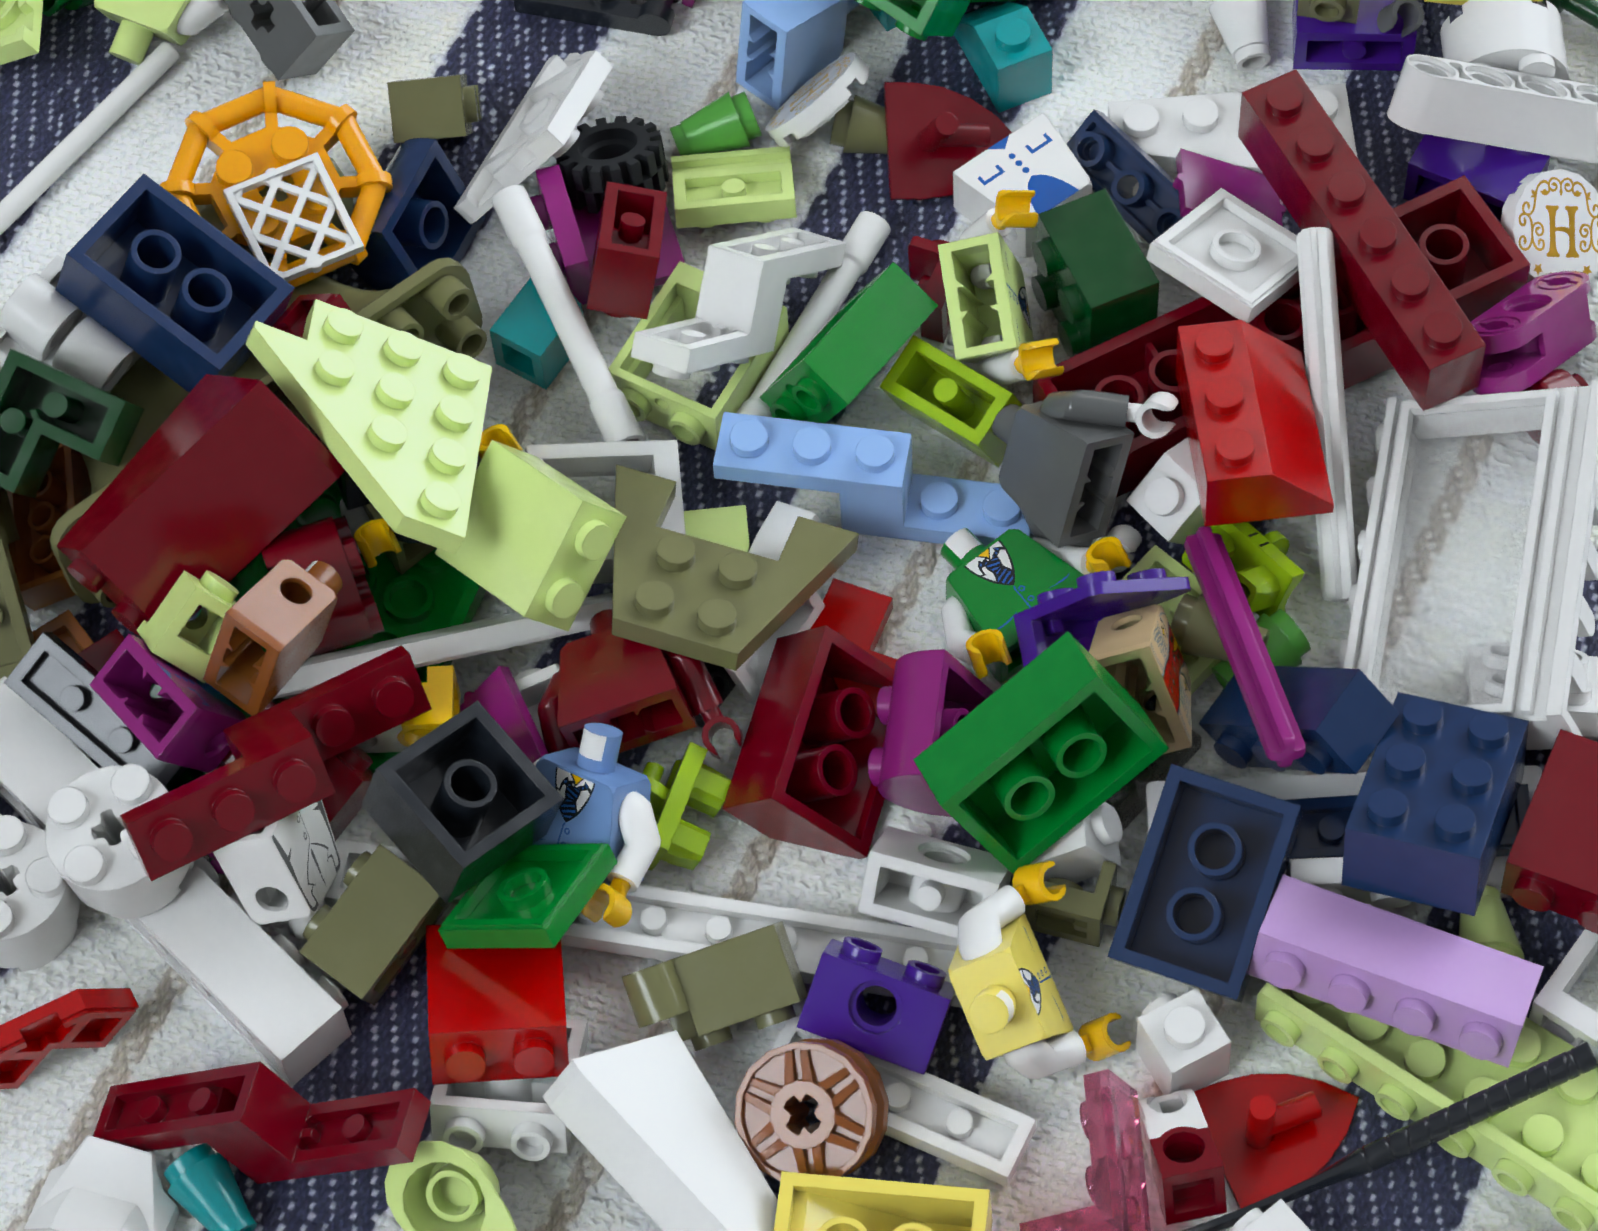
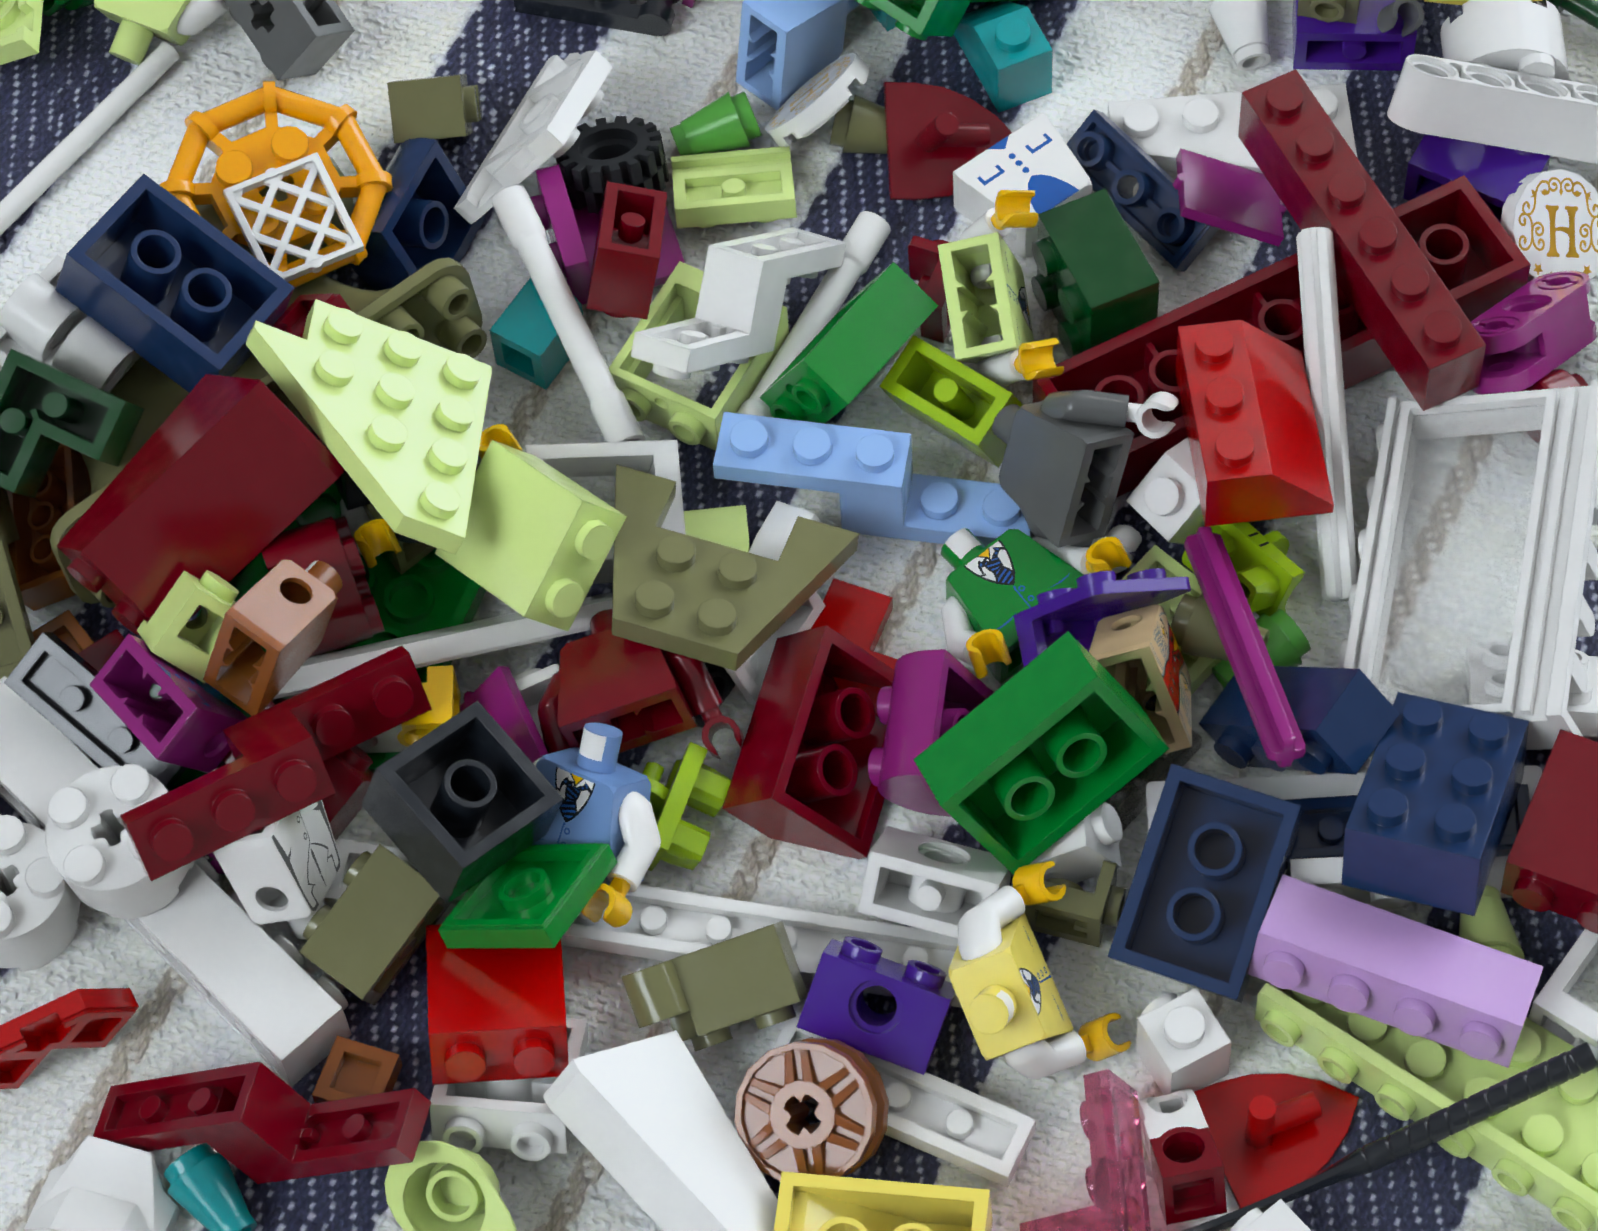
(356, 1071): none -> dark orange plate
(1229, 255): white tile -> none

